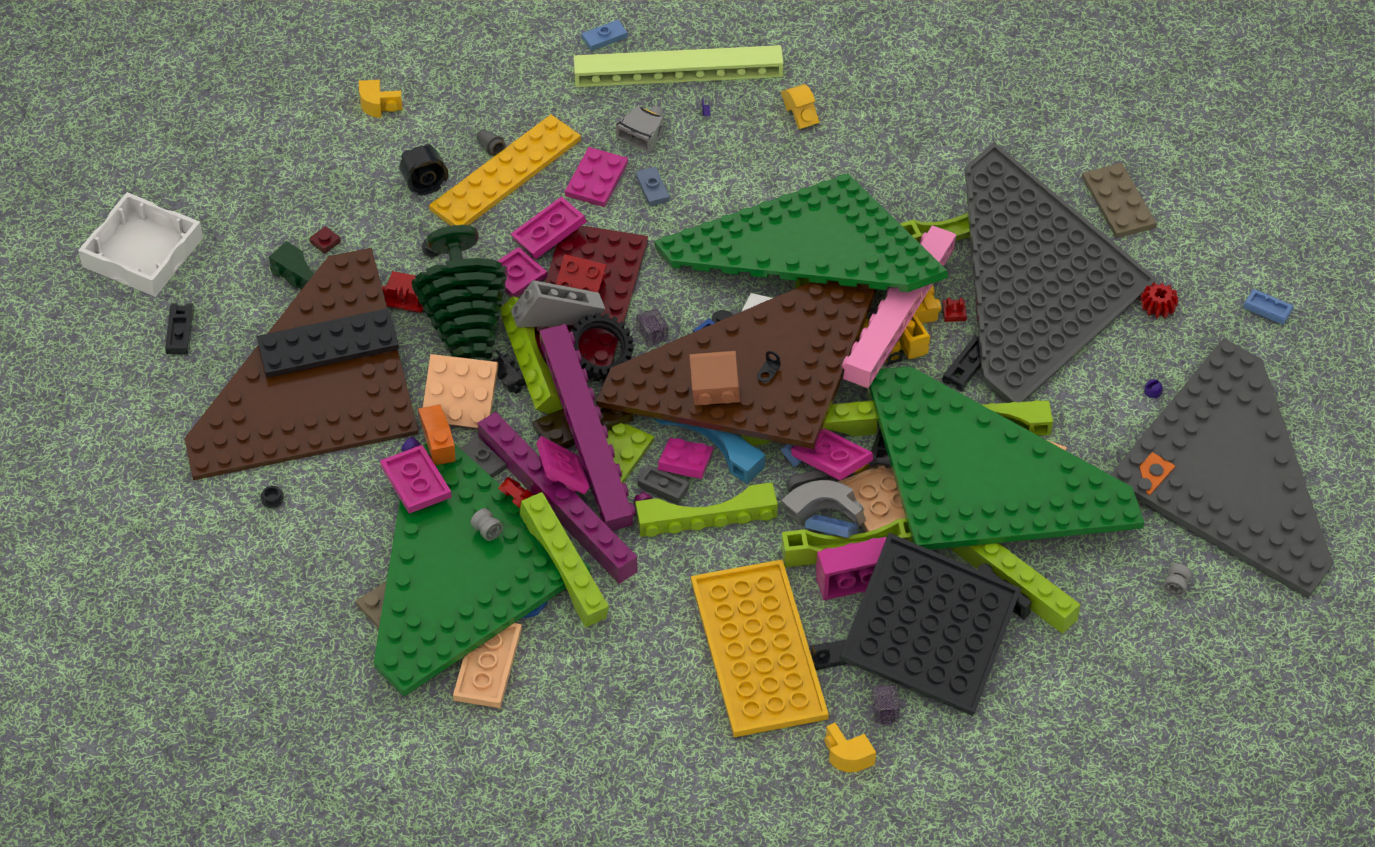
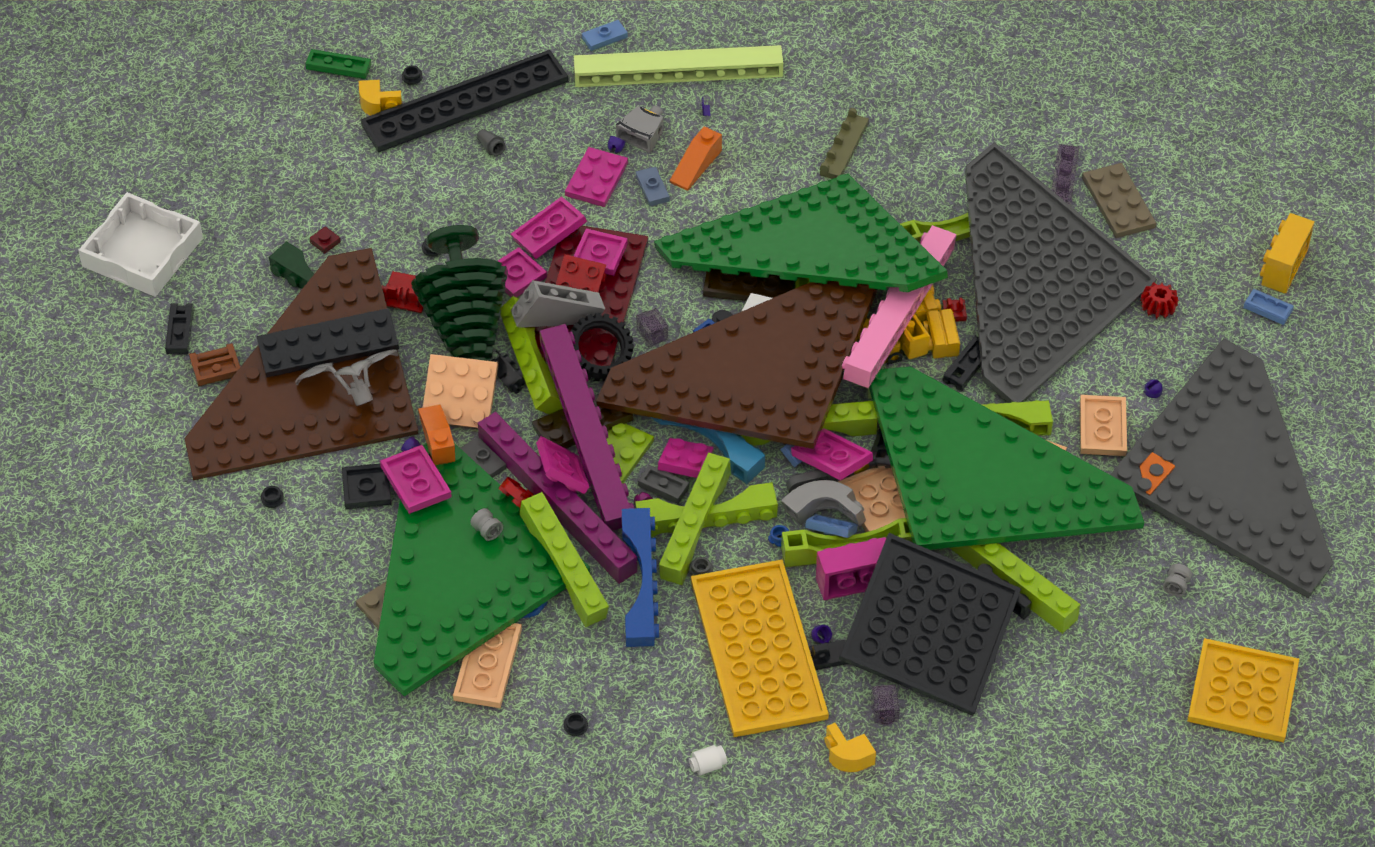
(214, 365): none -> dark orange plate
(338, 64): none -> green plate
(359, 388): none -> light grey plant
(365, 486): none -> black plate
(412, 75): none -> black plate
(423, 169): black brick -> none
(464, 100): none -> black plate
(505, 172): yellow plate -> none
(575, 724): none -> black plate
(602, 248): none -> dark pink plate
(615, 142): none -> dark purple hinge
(636, 534): none -> blue arch
(683, 542): none -> lime arch
(697, 158): none -> orange slope
(700, 562): none -> dark grey plate
(708, 759): none -> white brick
(715, 378): nougat slope -> none
(742, 285): none -> dark brown plate
(770, 366): black piece -> none
(775, 532): none -> blue plate
(800, 101): yellow brick -> none
(822, 630): none -> dark purple hinge
(844, 145): none -> olive hinge
(943, 333): none -> yellow brick
(1065, 171): none -> clear purple plate
(1103, 425): none -> light nougat plate
(1243, 690): none -> yellow plate
(1286, 252): none -> yellow brick

